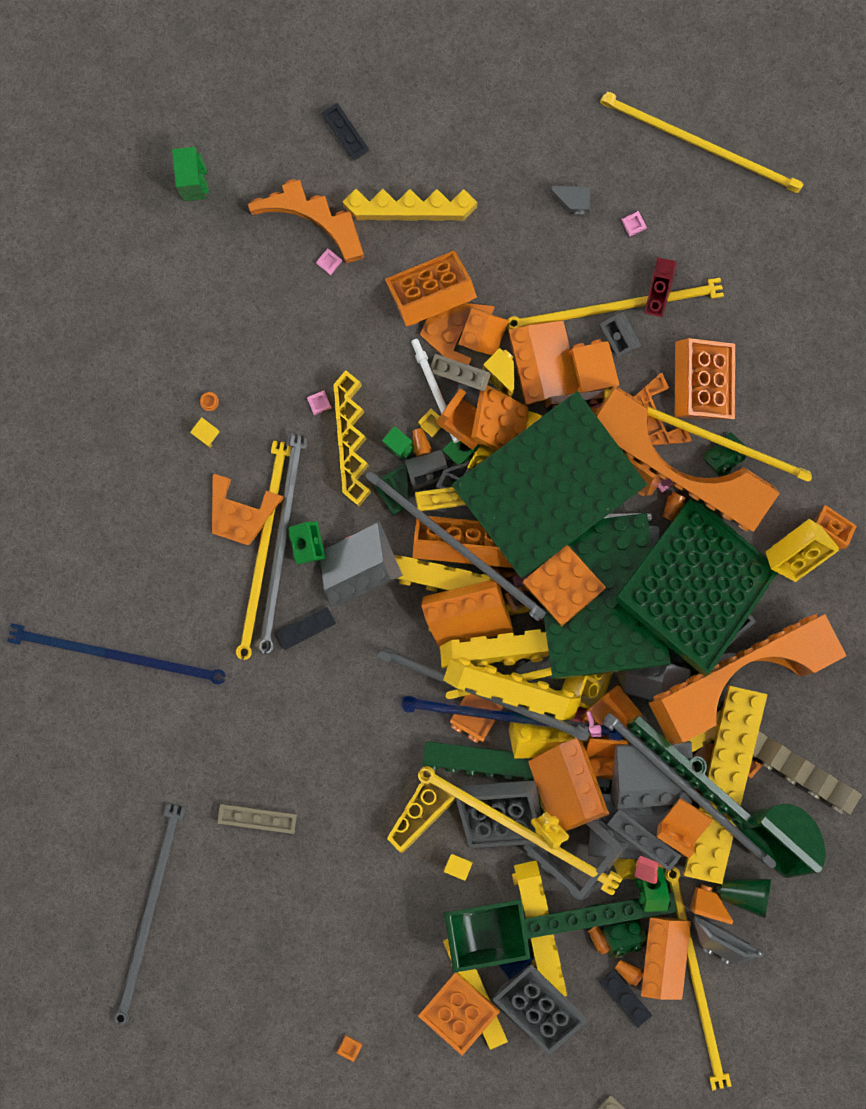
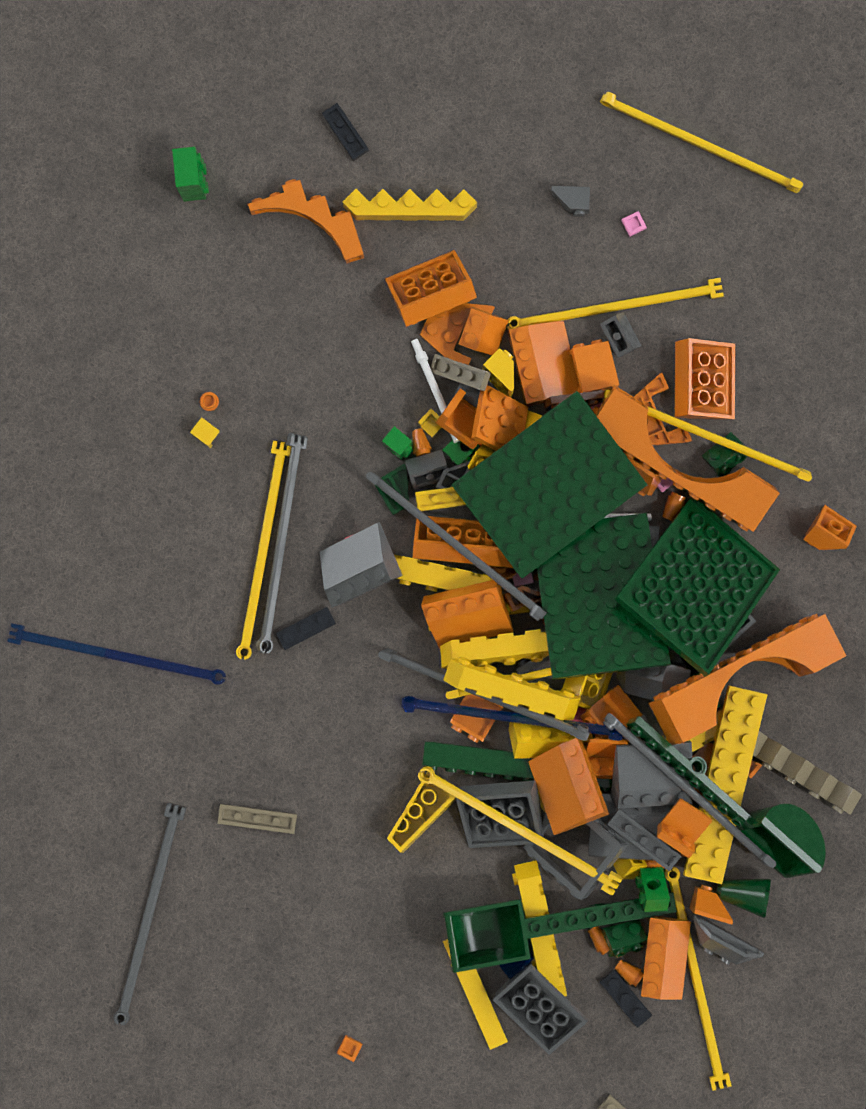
(235, 519): orange wing -> none
(308, 533): green brick -> none
(319, 402): bright pink tile -> none
(329, 261): bright pink tile -> none
(350, 438): yellow brick -> none
(458, 867): yellow panel -> none
(459, 1013): orange plate -> none
(550, 830): yellow hips -> none
(564, 585): orange plate -> none
(595, 730): bright pink hand -> none
(646, 870): coral tile -> none
(660, 287): dark red slope -> none
(801, 551): yellow slope -> none

